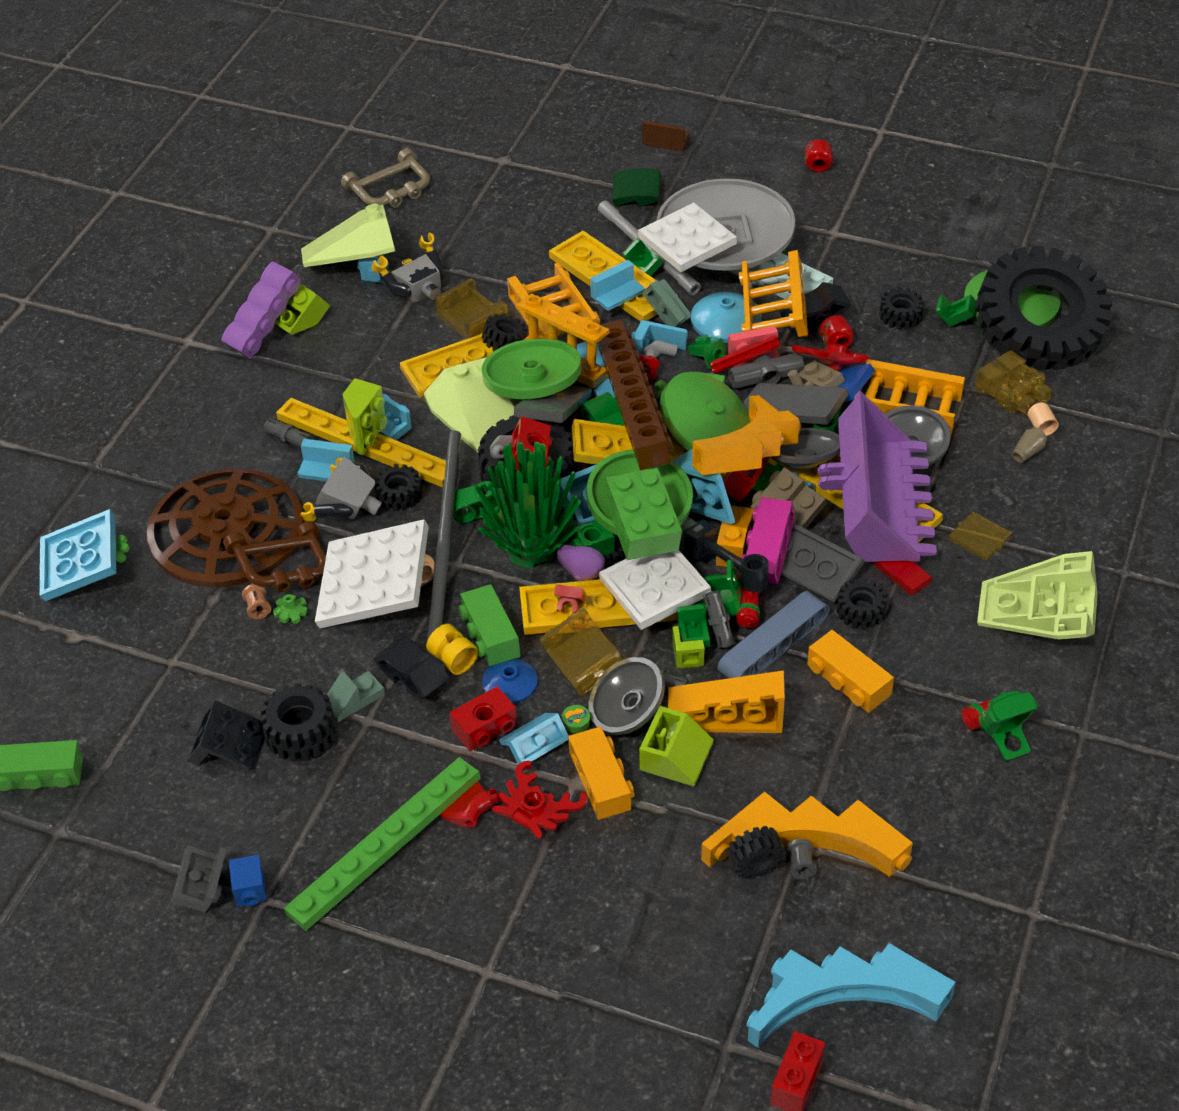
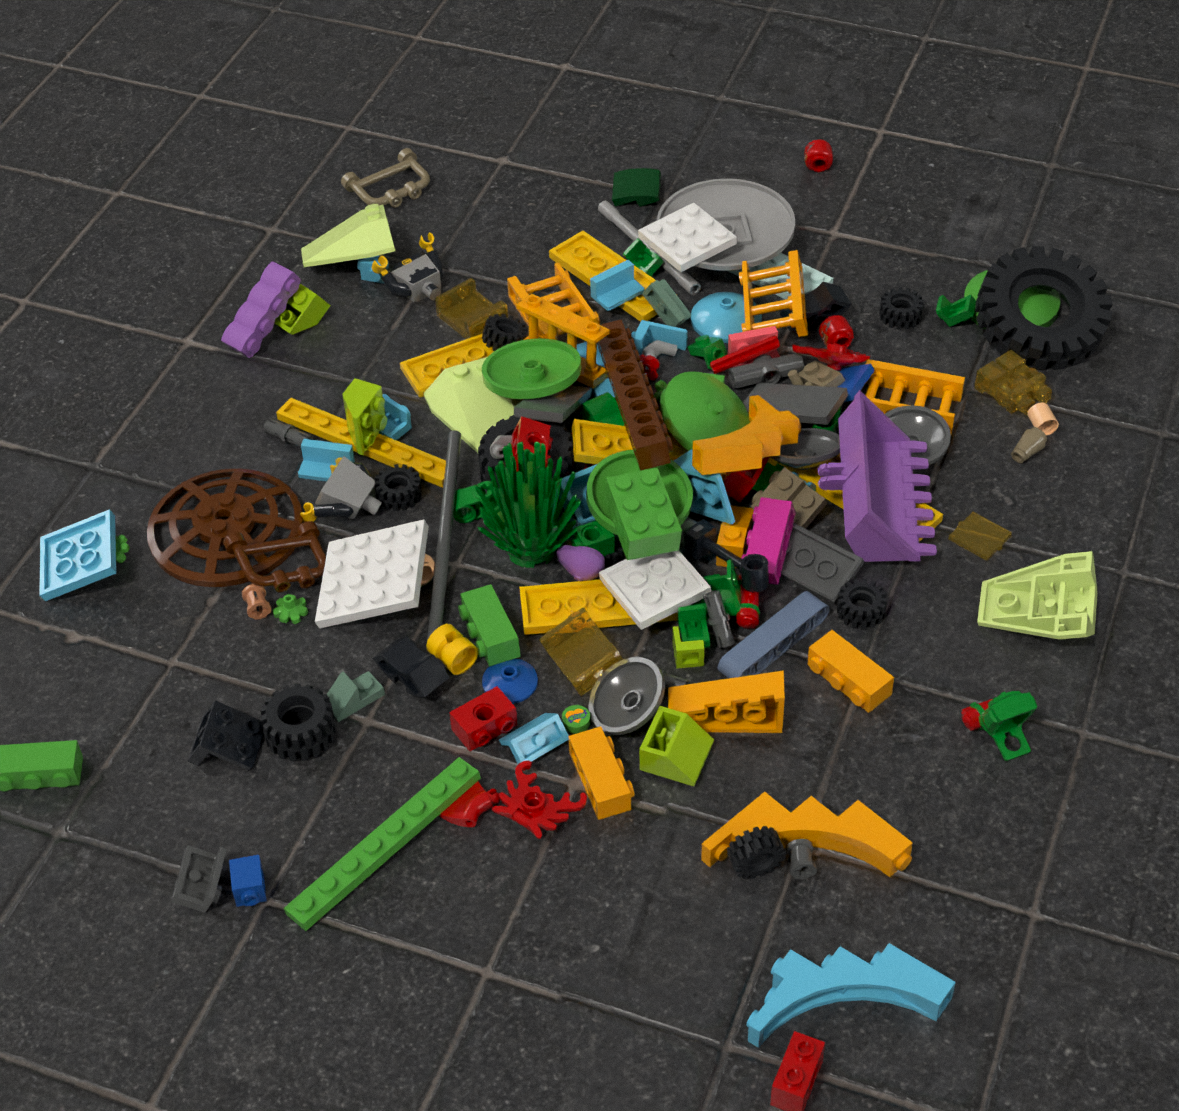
(569, 594): tile -> none
(664, 136): reddish brown panel -> none
(905, 574): red tile -> none

